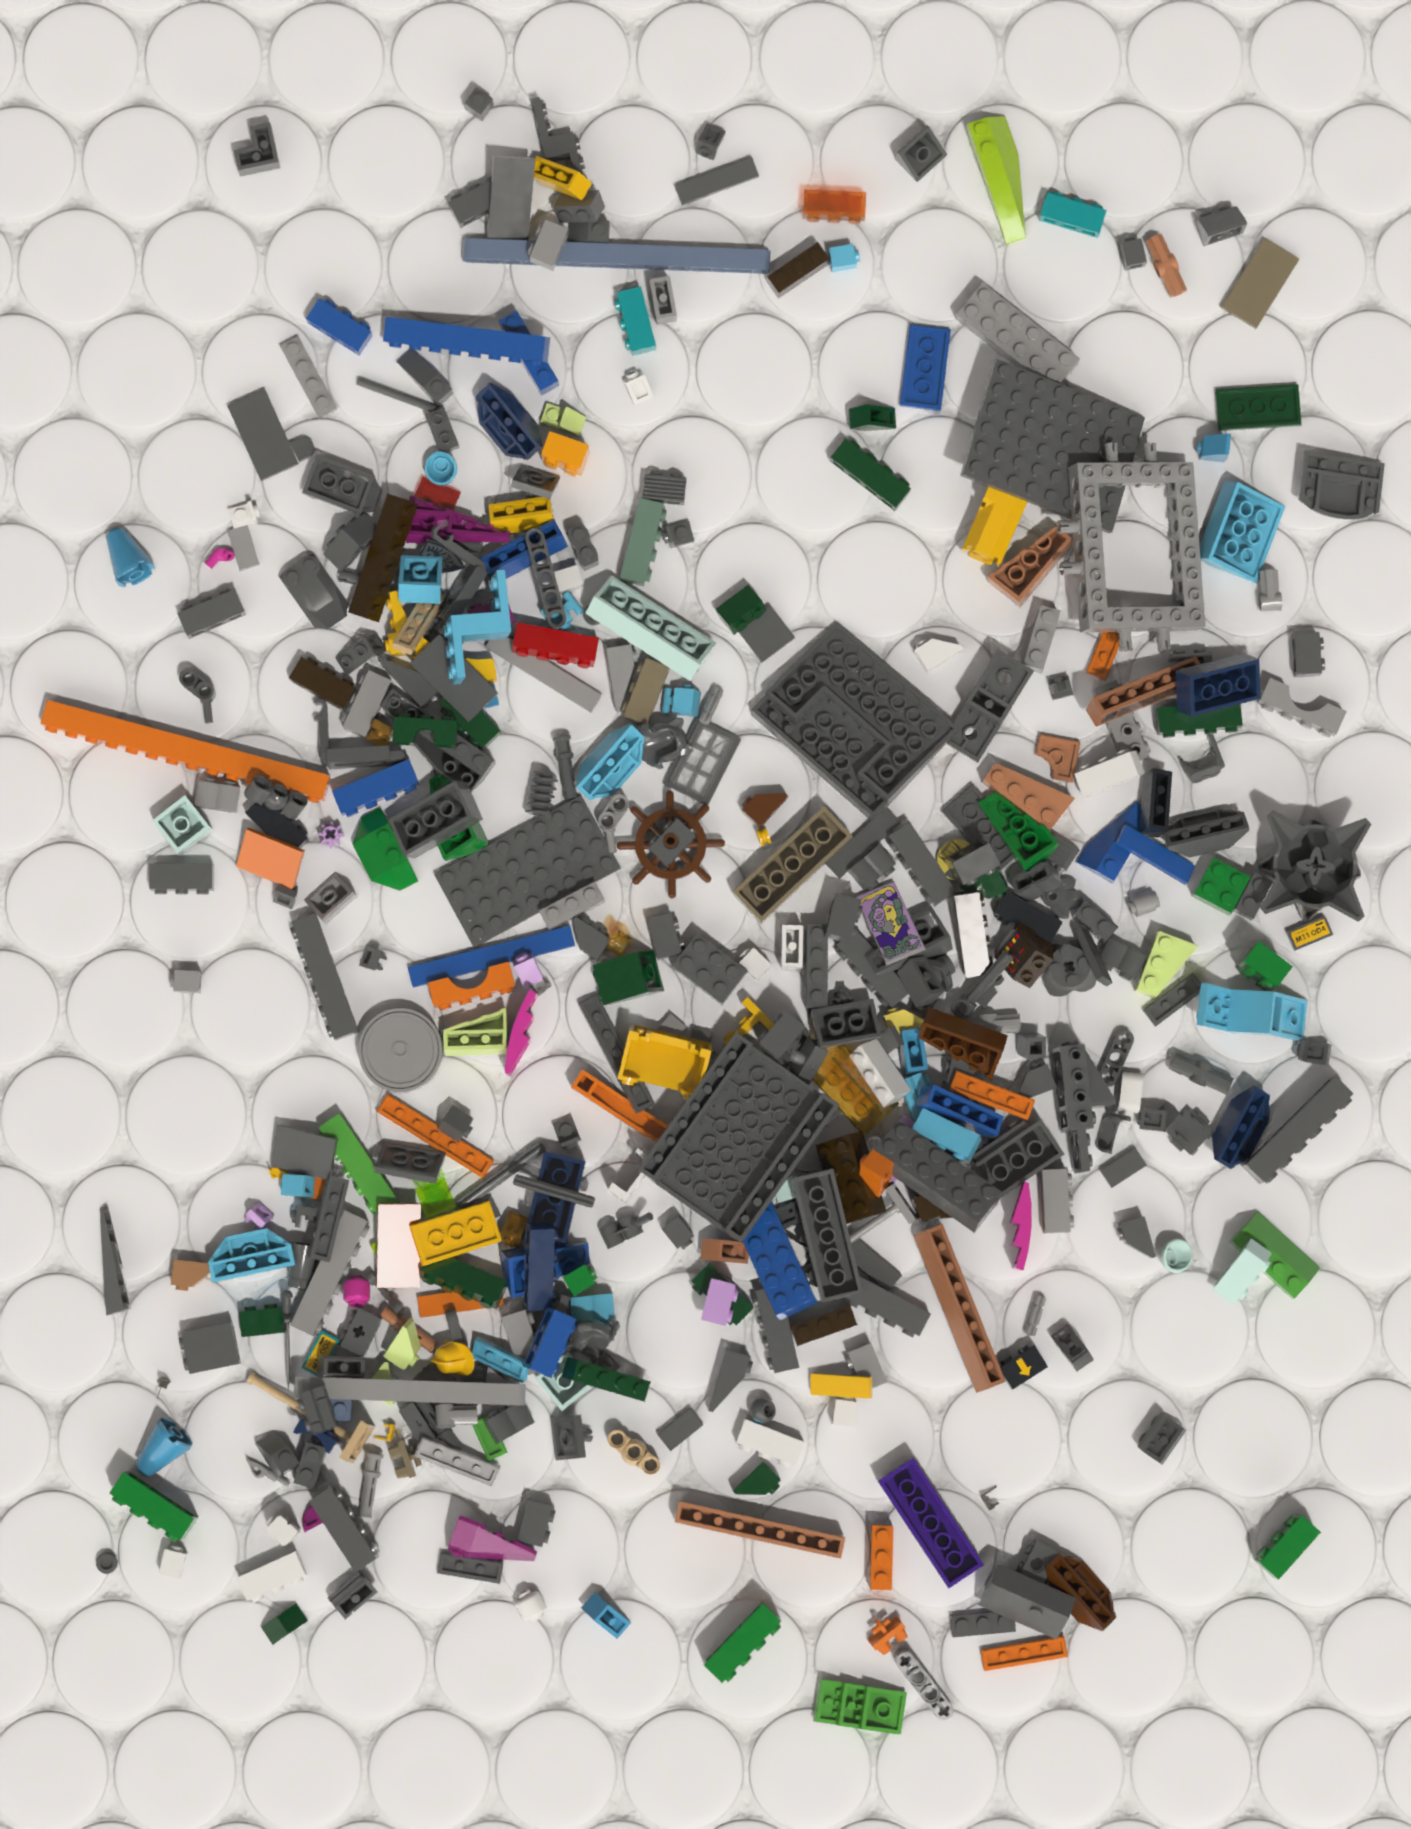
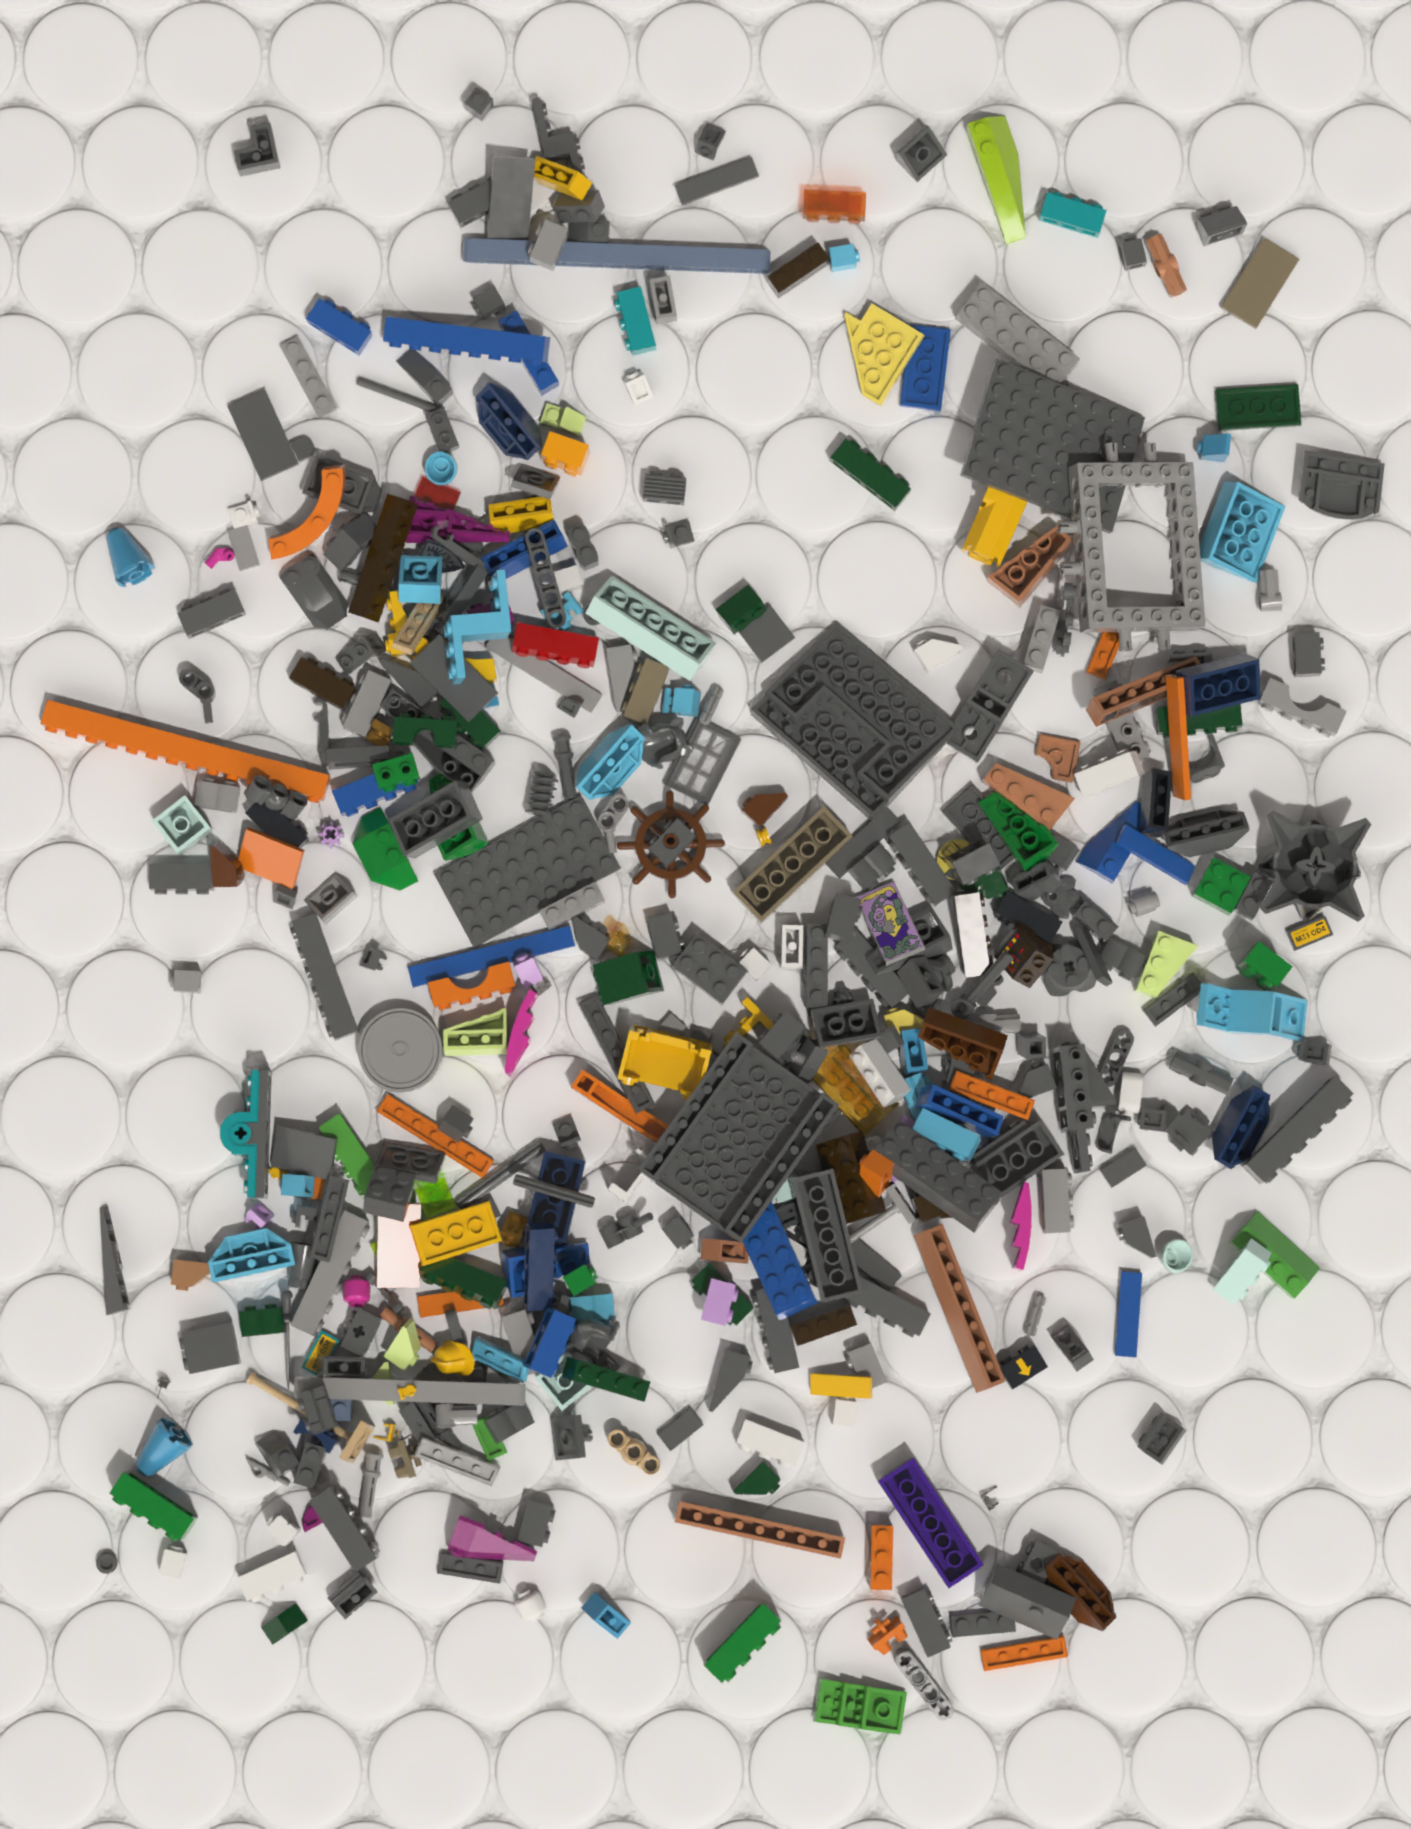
(225, 867): none -> reddish brown slope
(257, 1140): none -> piece
(324, 512): none -> orange brick
(389, 1193): none -> dark grey brick
(396, 773): none -> green brick
(409, 1390): none -> yellow piece
(488, 303): none -> dark grey brick
(571, 705): none -> dark grey tile
(642, 542): sand green brick -> none
(762, 1410): dark grey piece -> none
(872, 418): dark green slope -> none
(880, 350): none -> light yellow wing
(926, 1622): none -> dark grey brick
(1060, 687): dark grey tile -> none
(1063, 643): none -> dark grey plant
(1128, 1314): none -> blue tile
(1178, 737): none -> orange tile
(1287, 1545): green brick -> none

